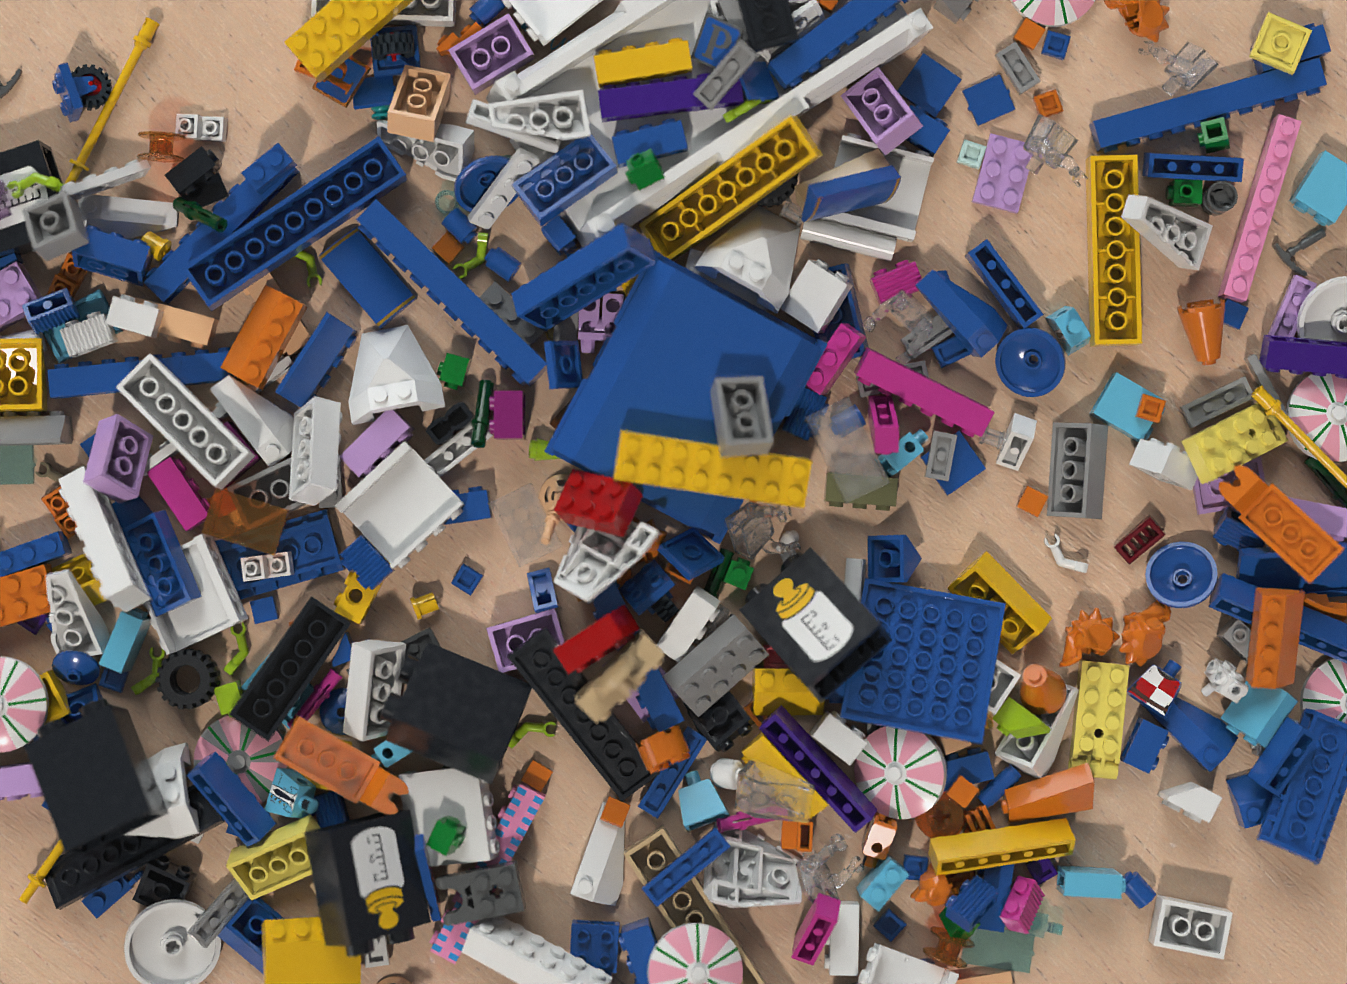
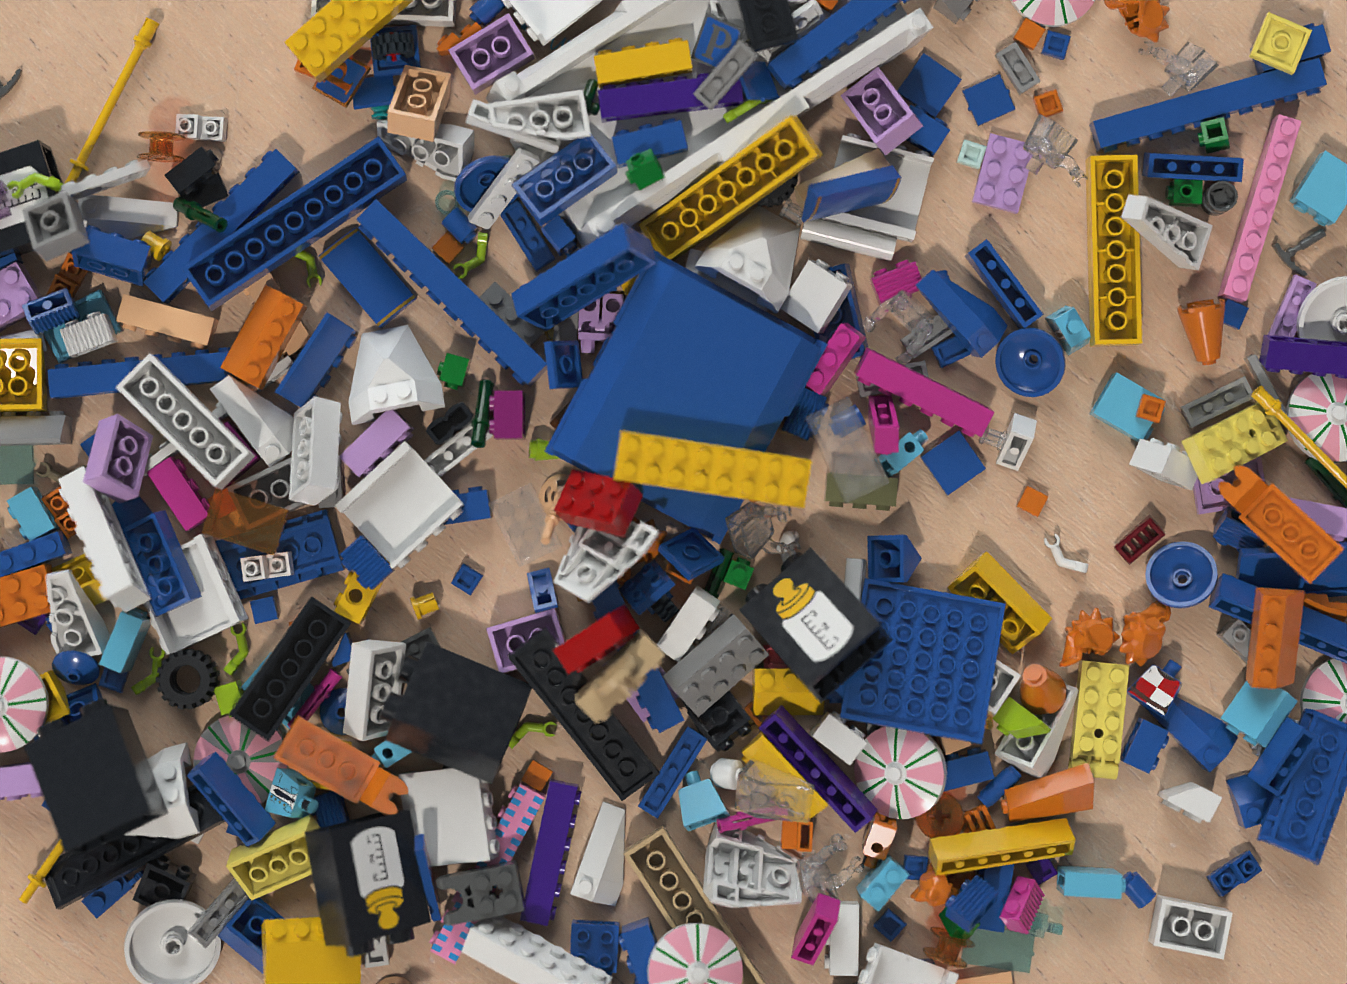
(31, 514): none -> medium azure brick
(80, 89): plate -> none
(134, 317): white brick -> none
(269, 168): blue brick -> none
(446, 835): green brick -> none
(502, 263): blue brick -> none
(527, 235): none -> blue tile
(549, 852): none -> dark purple brick
(589, 94): none -> dark green arm
(615, 812): orange tile -> none
(663, 748): orange brick -> none
(686, 867): blue plate -> none
(741, 416): light grey brick -> none
(940, 456): light grey plate -> none
(962, 791): orange tile -> none
(1077, 470): light grey slope -> none
(1224, 680): white brick -> none
(1233, 873): none -> blue slope

